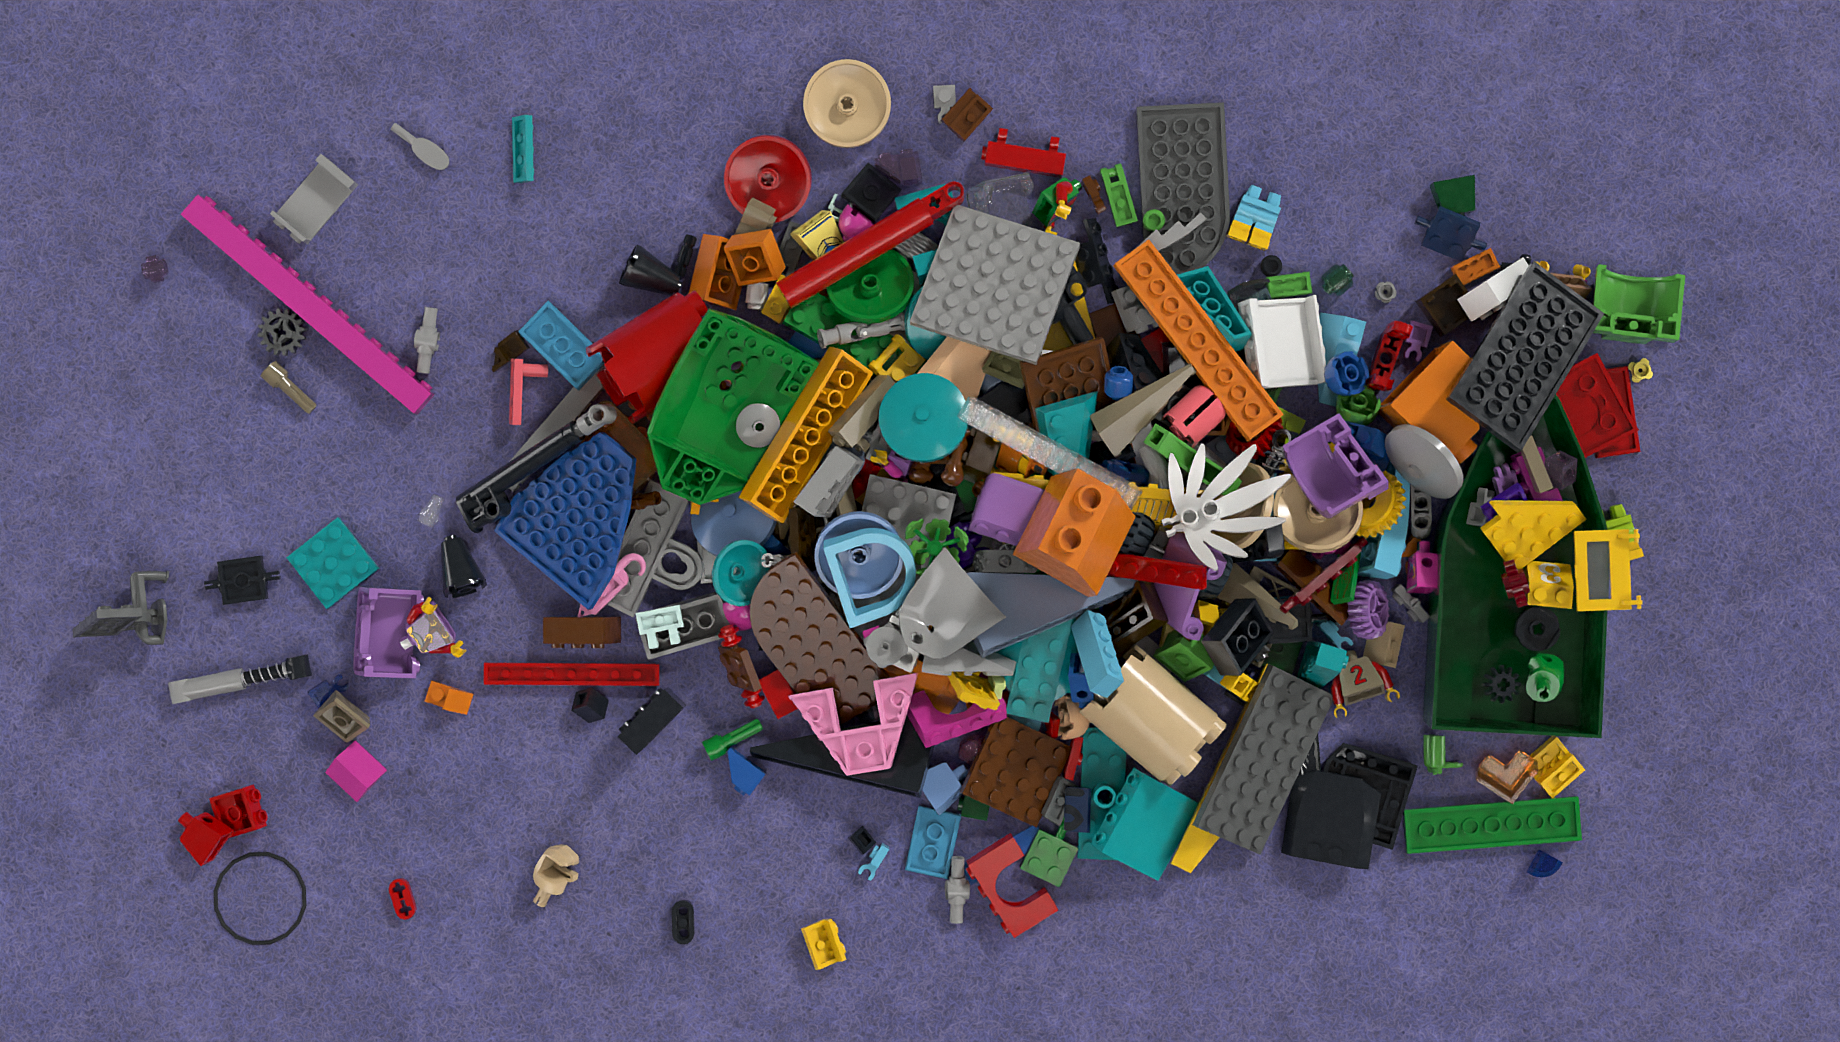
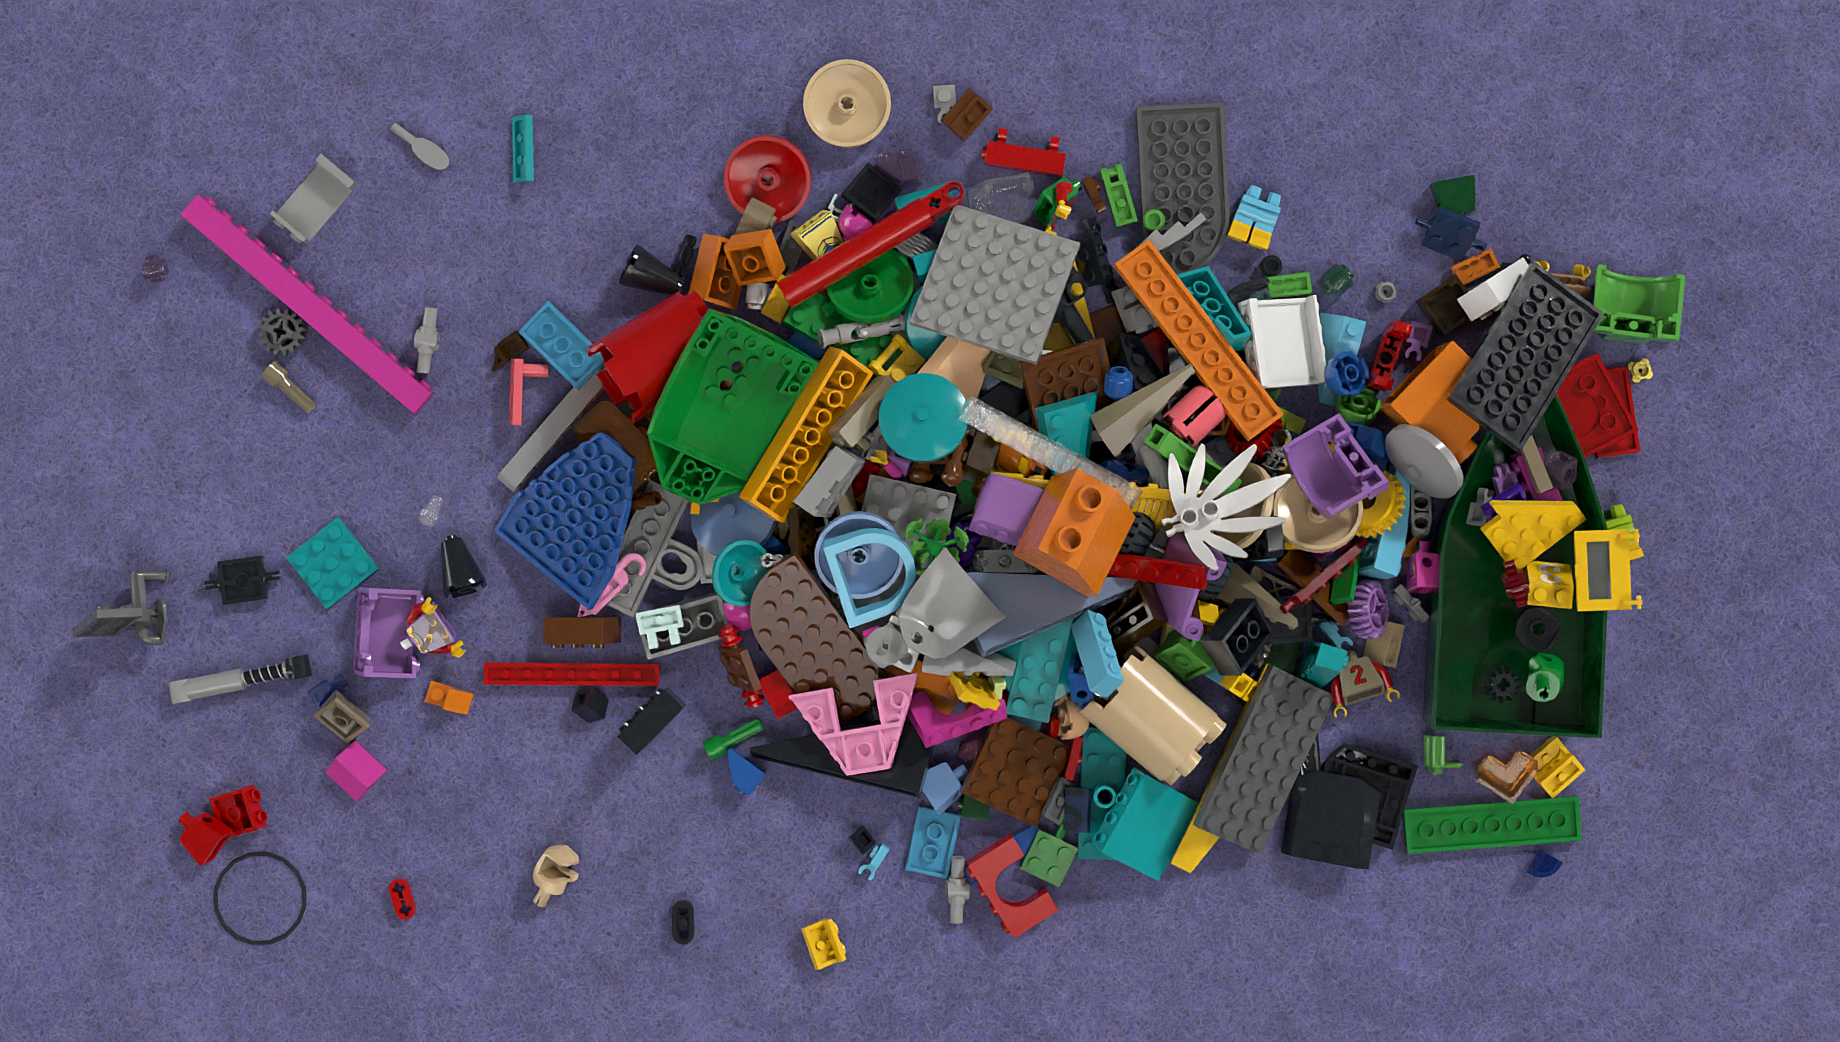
(481, 499): black piece -> none
(750, 417): light grey dish -> none

